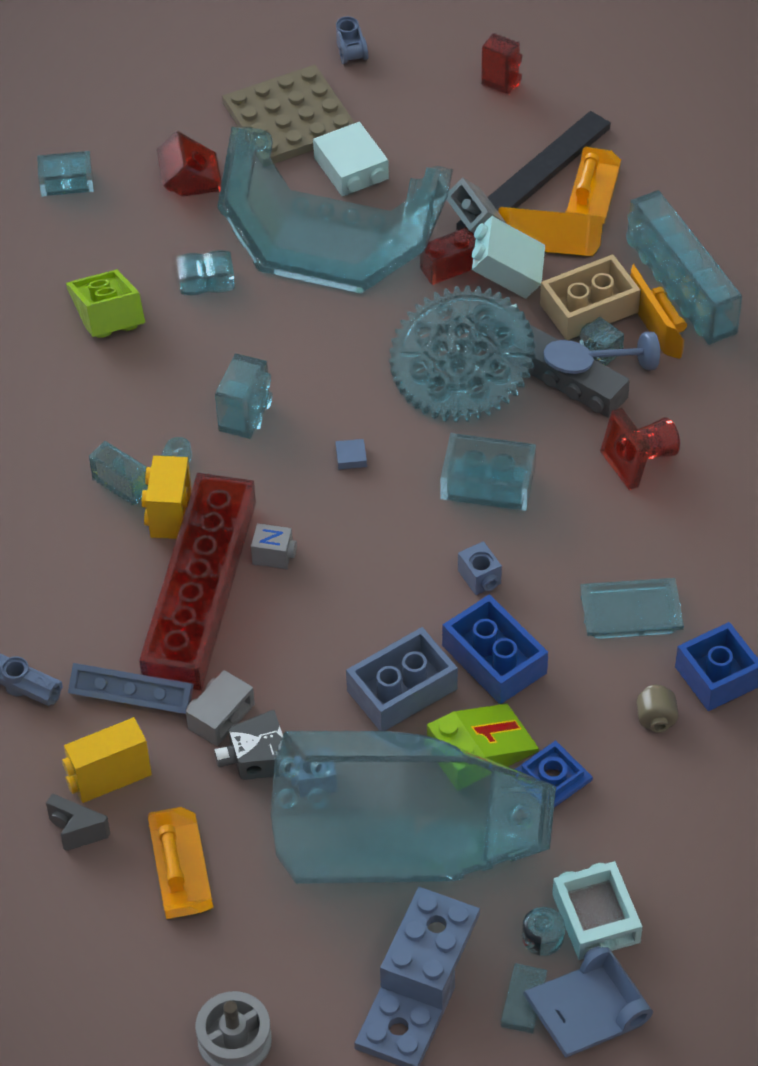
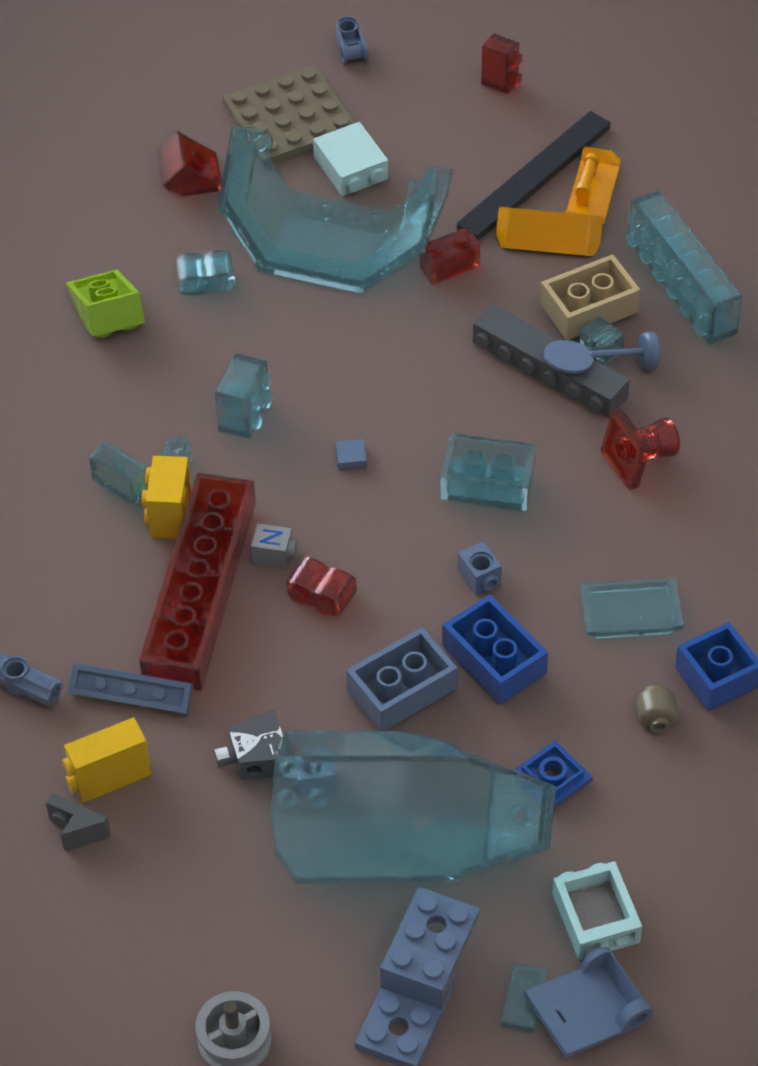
(65, 173): clear light blue brick -> none
(180, 862): light orange piece -> none
(219, 707): light grey brick -> none
(321, 586): none -> clear red brick
(457, 397): clear light blue gear -> none
(471, 204): light grey brick -> none
(486, 731): lime slope -> none
(508, 257): light aqua brick -> none
(543, 931): clear light blue head -> none
(660, 316): light orange piece -> none

